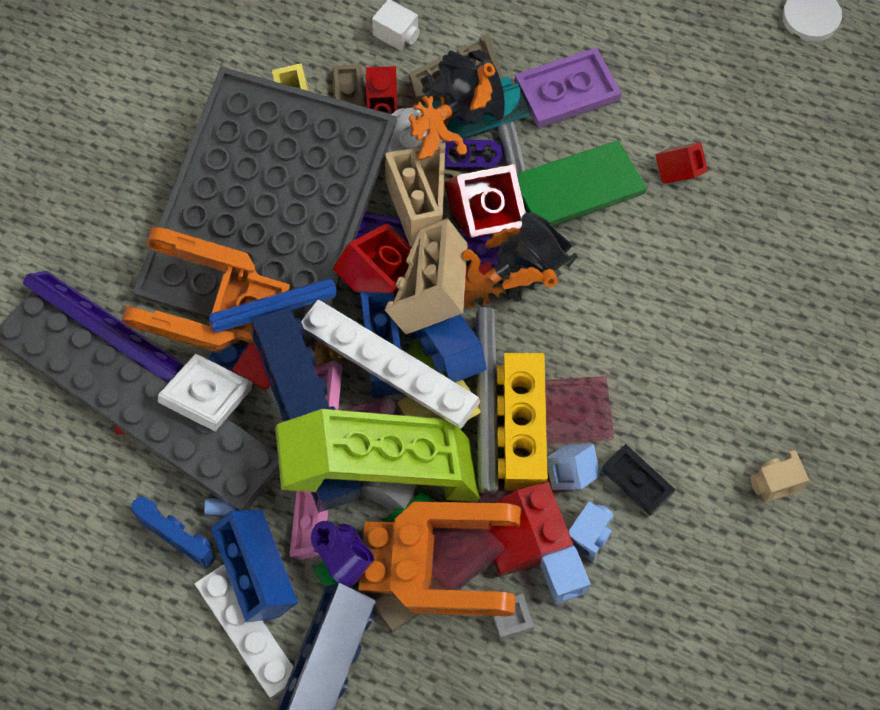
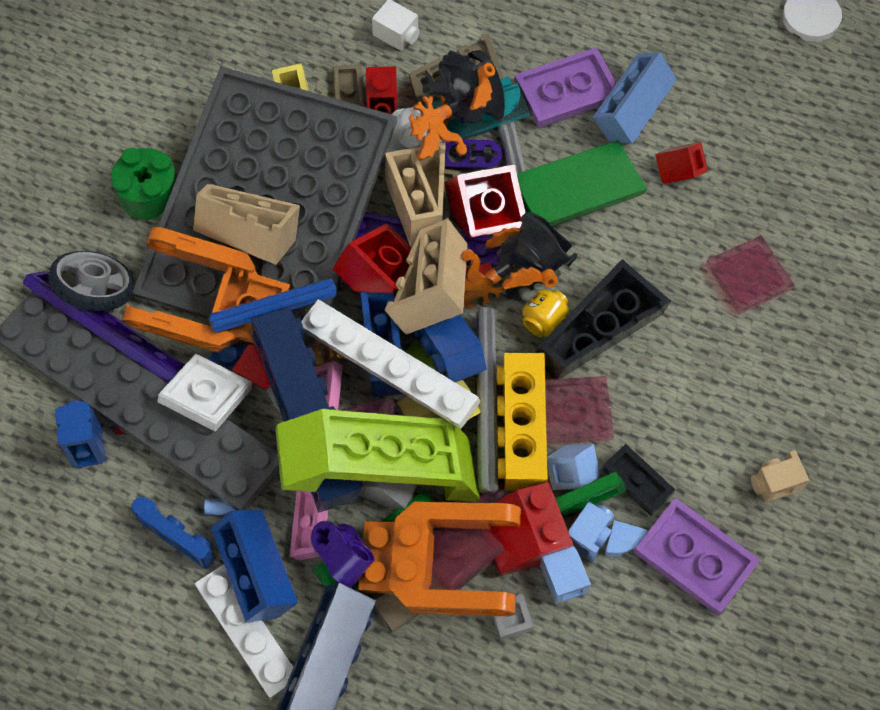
(80, 434): none -> blue brick
(92, 280): none -> wheel
(143, 182): none -> green brick
(247, 221): none -> tan wedge
(545, 312): none -> yellow head
(594, 492): none -> green tile
(602, 319): none -> black wedge
(623, 538): none -> light blue tile
(635, 98): none -> medium blue brick
(696, 556): none -> medium lavender plate
(750, 274): none -> clear pink tile

